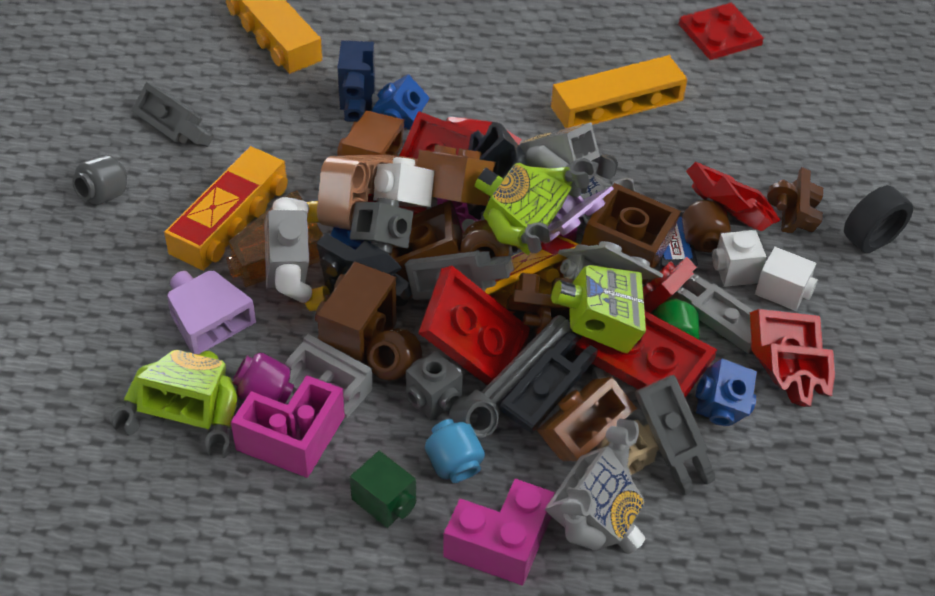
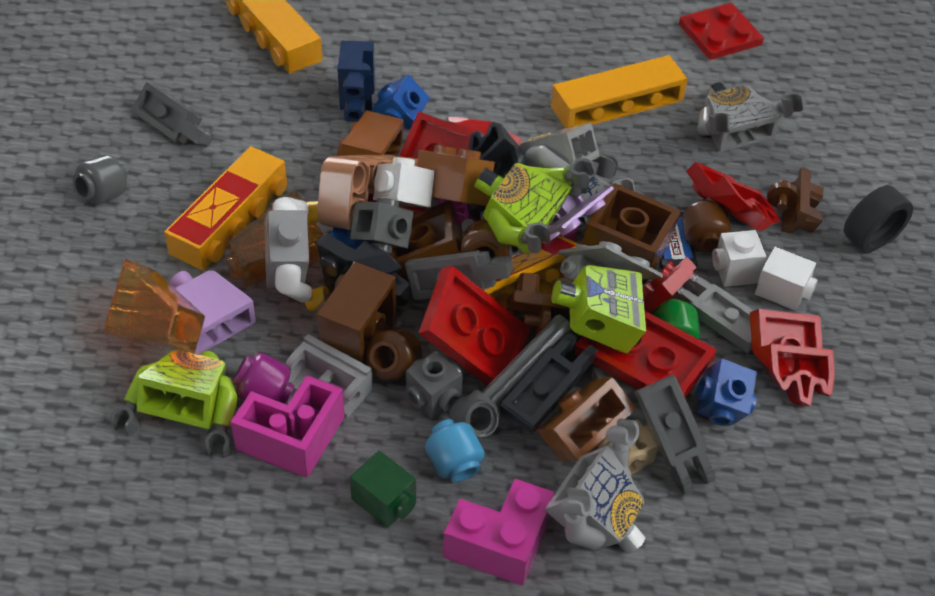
(152, 311): none -> clear orange slope
(742, 116): none -> light grey torso

